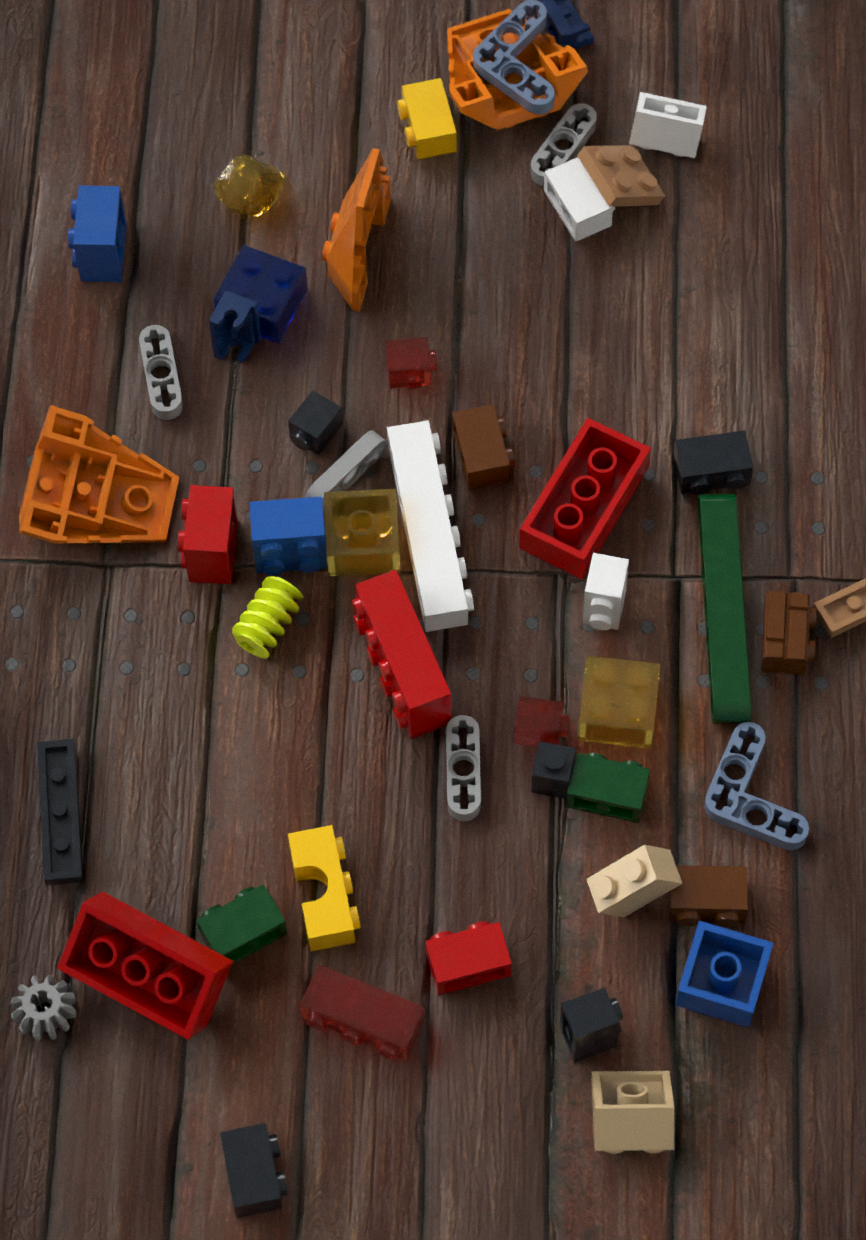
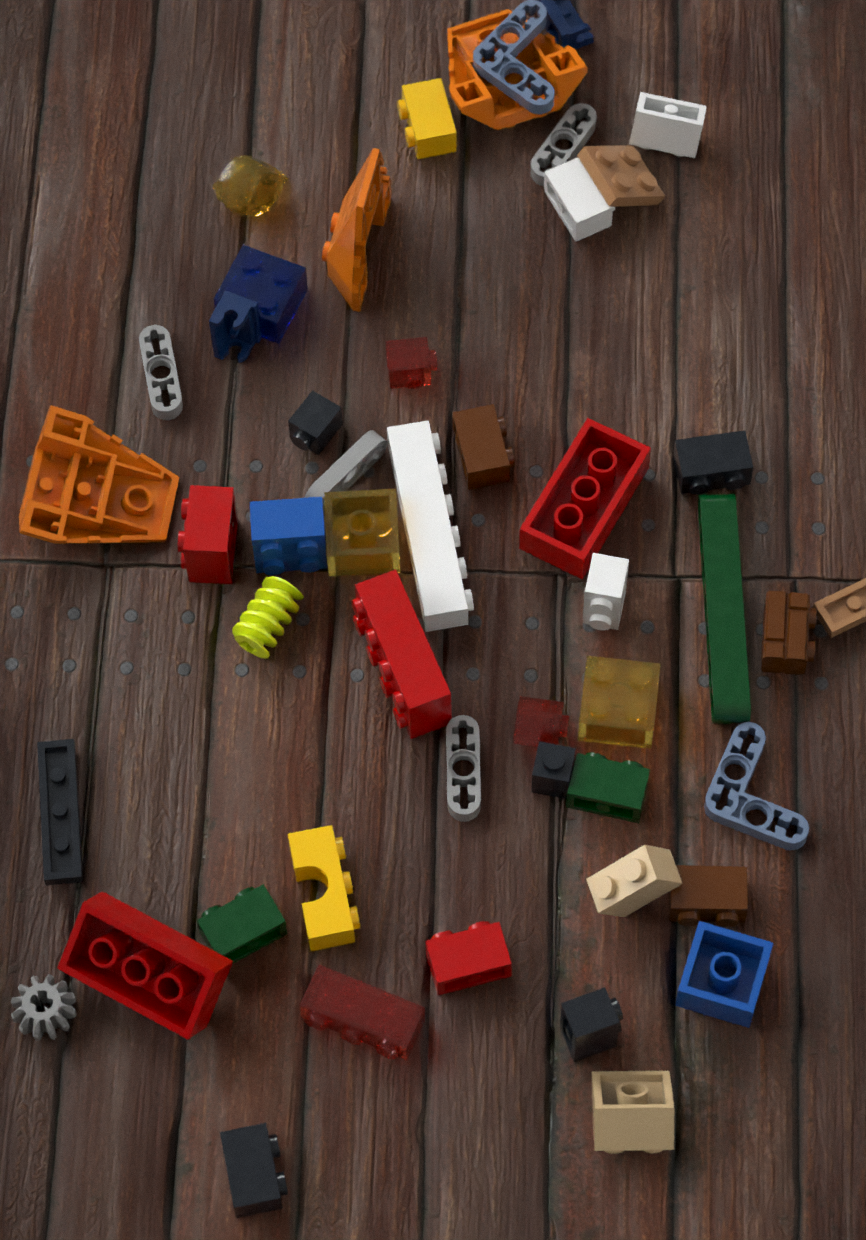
(98, 233): blue brick -> none

